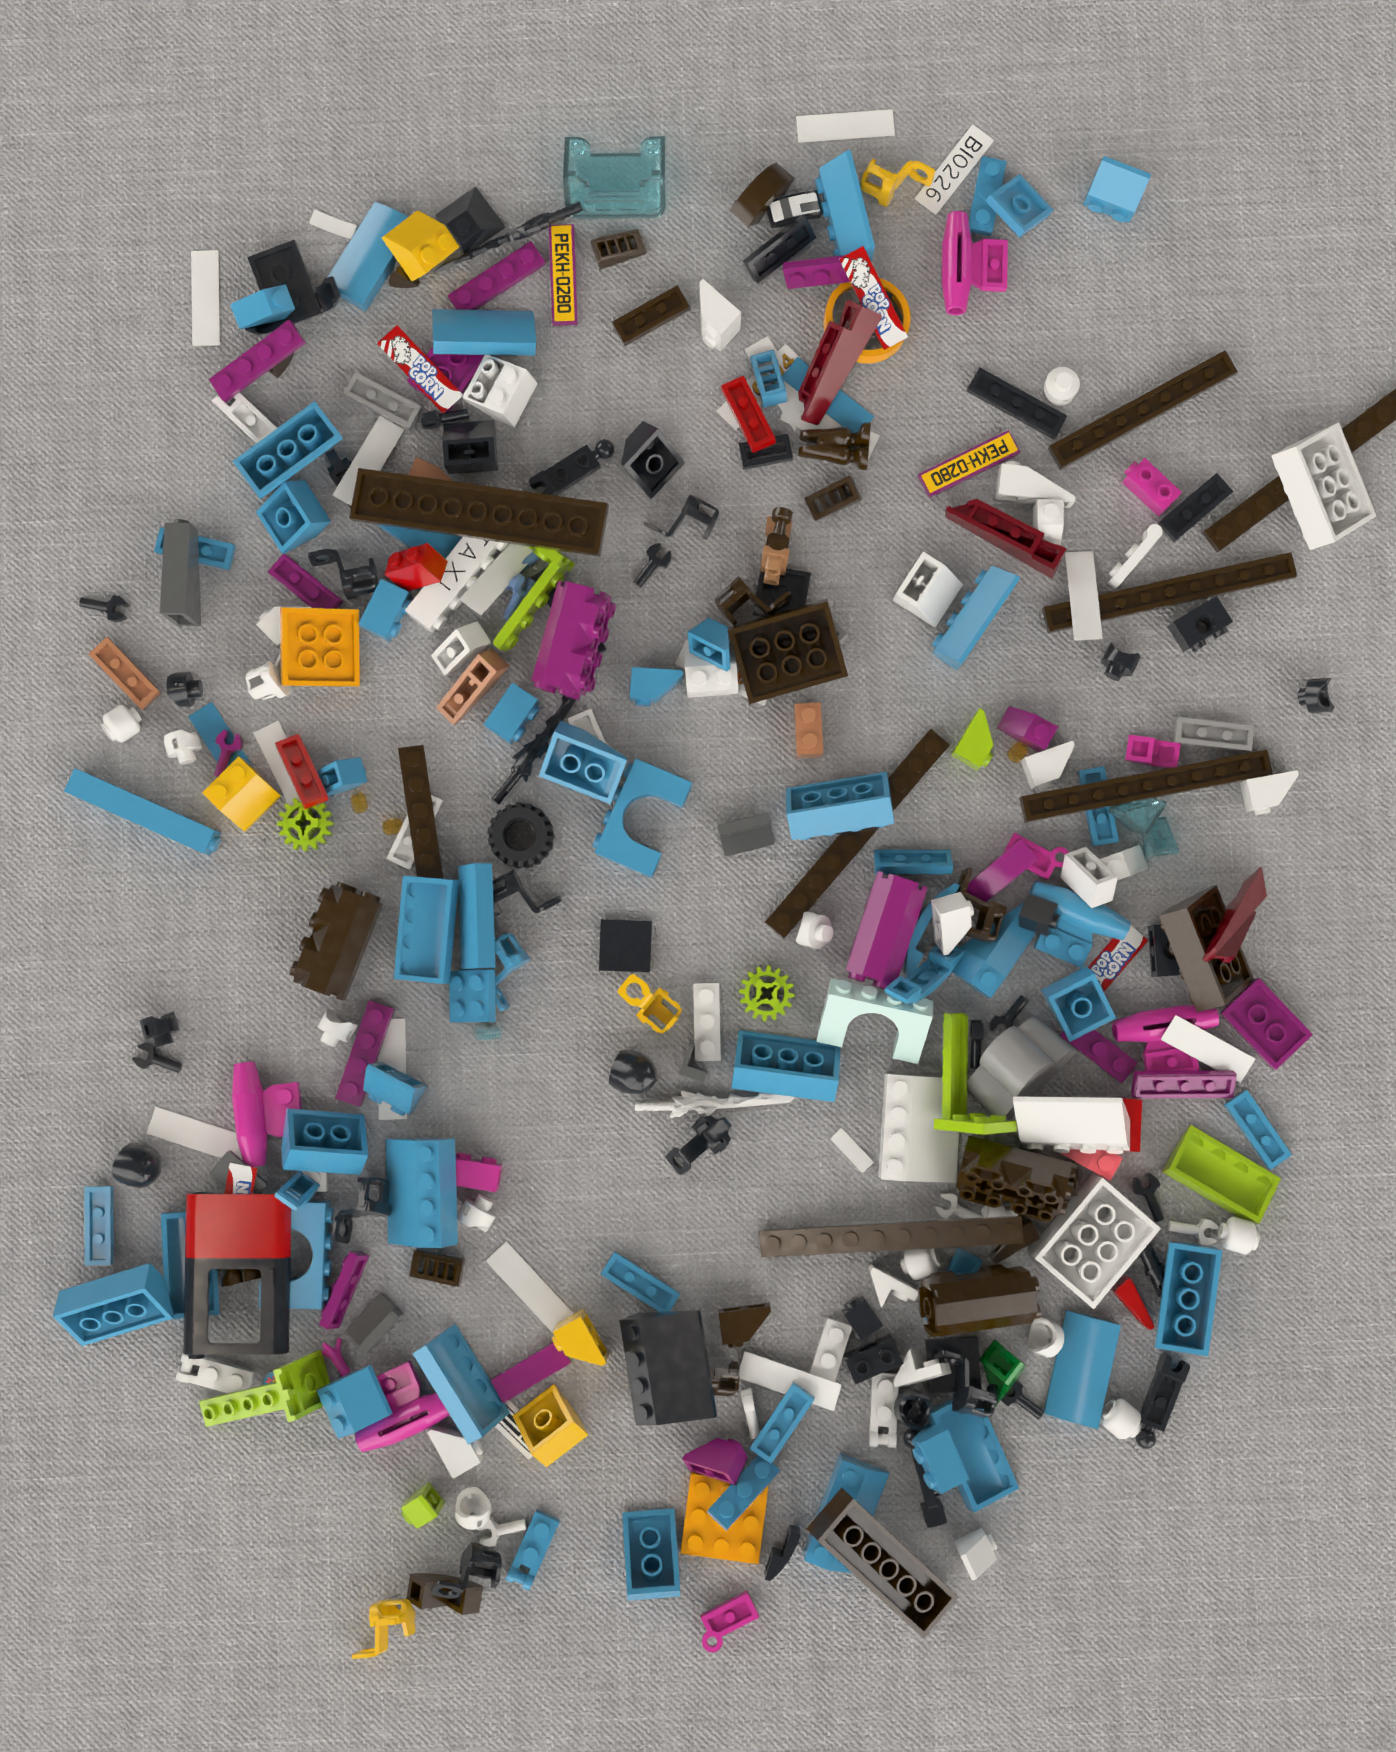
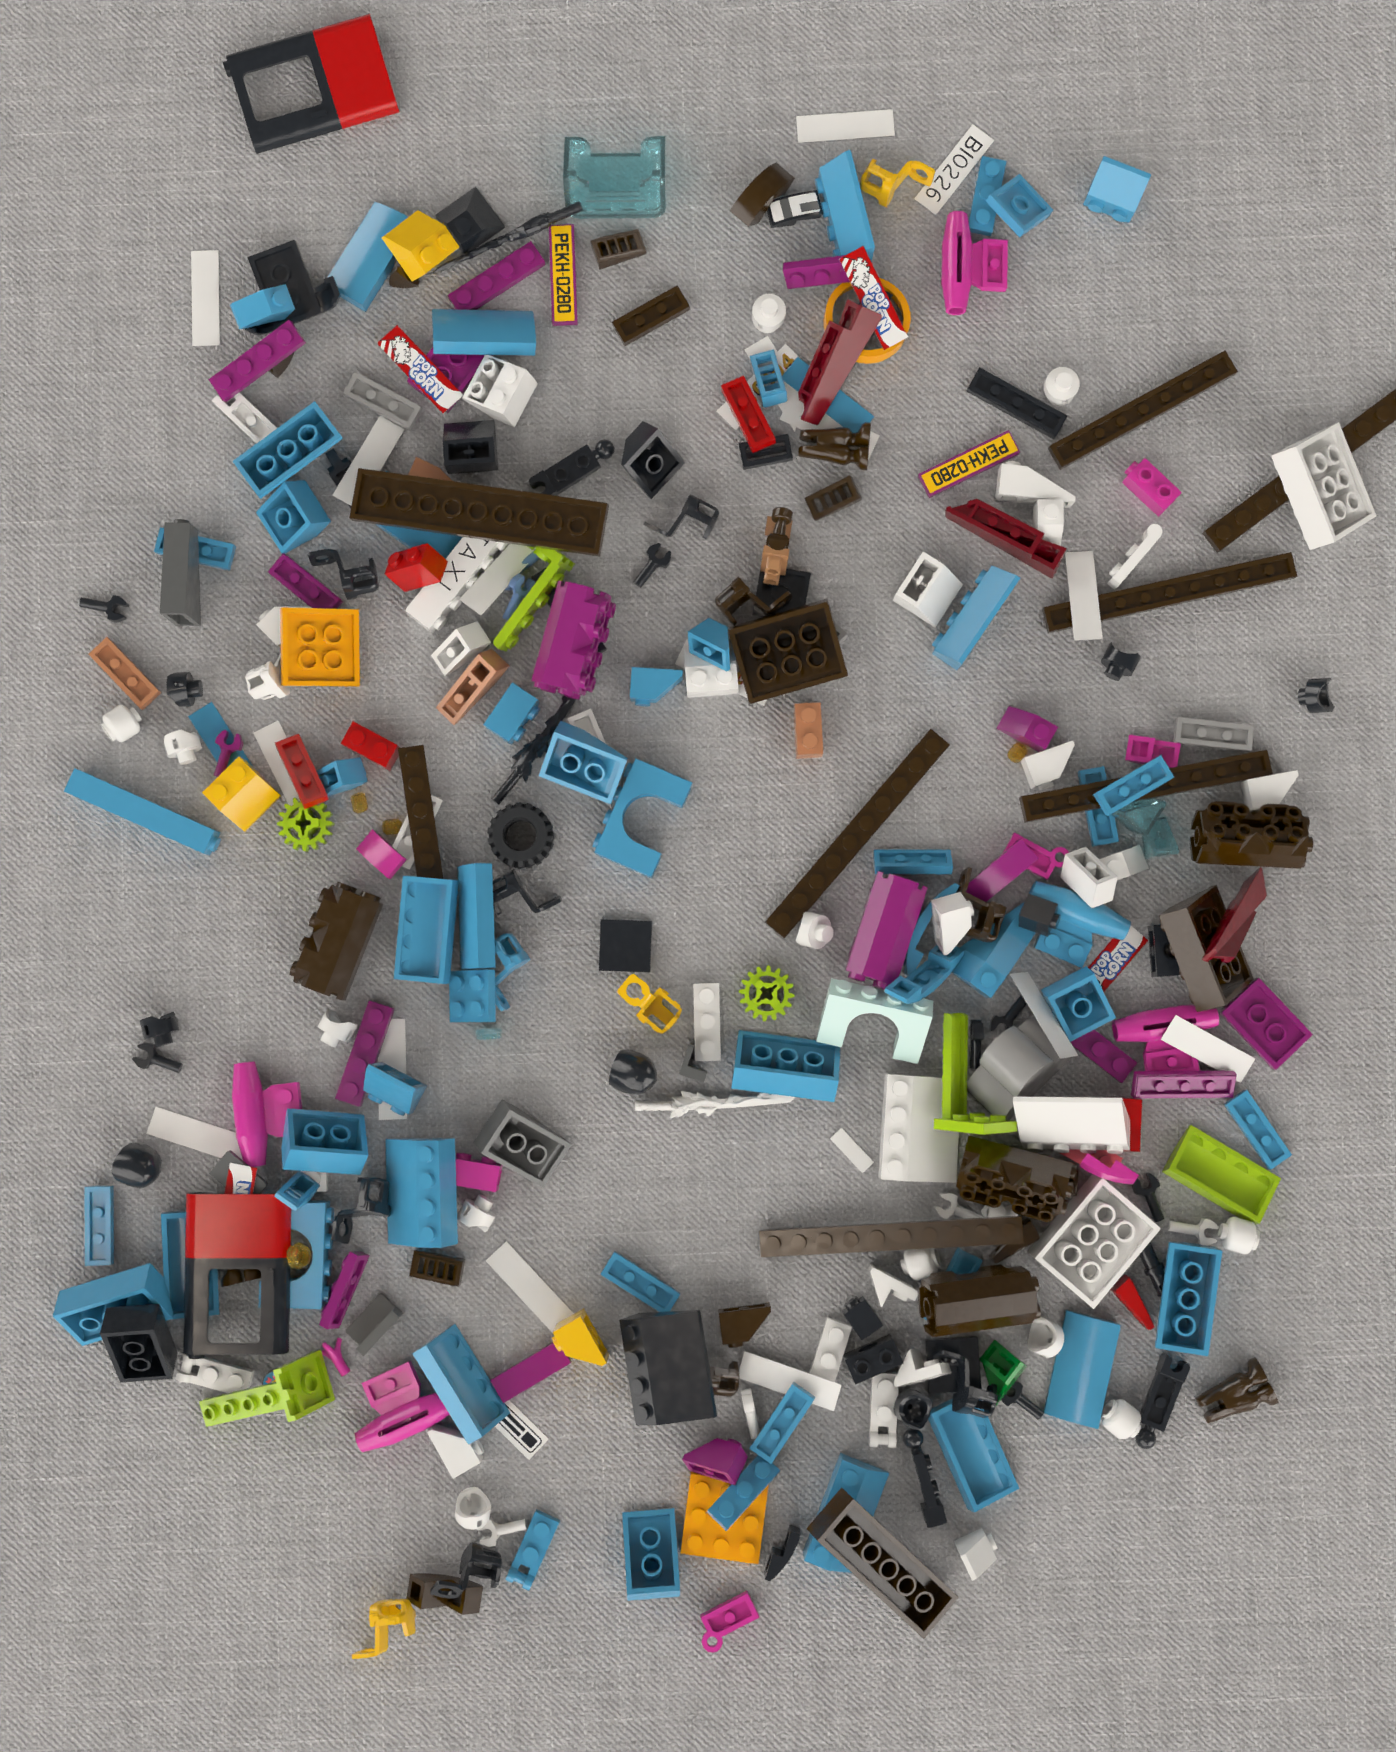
(139, 1343): none -> black brick
(298, 1256): none -> clear yellow plate
(332, 224): white sticker -> none
(348, 74): none -> piece
(354, 1401): dark azure slope -> none
(371, 746): none -> red brick
(381, 854): none -> dark pink slope
(385, 610): dark azure brick -> none
(422, 1506): lime slope -> none
(434, 419): black bar -> none
(521, 1143): none -> dark grey slope
(549, 1426): yellow slope -> none
(711, 1134): black piece -> none
(718, 317): white slope -> none
(745, 834): dark grey panel -> none
(768, 313): none -> white piece
(779, 249): black plate -> none
(839, 806): dark azure slope -> none
(939, 1458): dark azure slope -> none
(975, 743): lime slope -> none
(1044, 1015): none -> white sticker
(1117, 1173): none -> dark pink slope
(1133, 785): none -> dark azure plate
(1195, 507): black plate -> none
(1211, 614): black brick -> none
(1234, 836): none -> dark brown brick
(1234, 1393): none -> dark brown piece

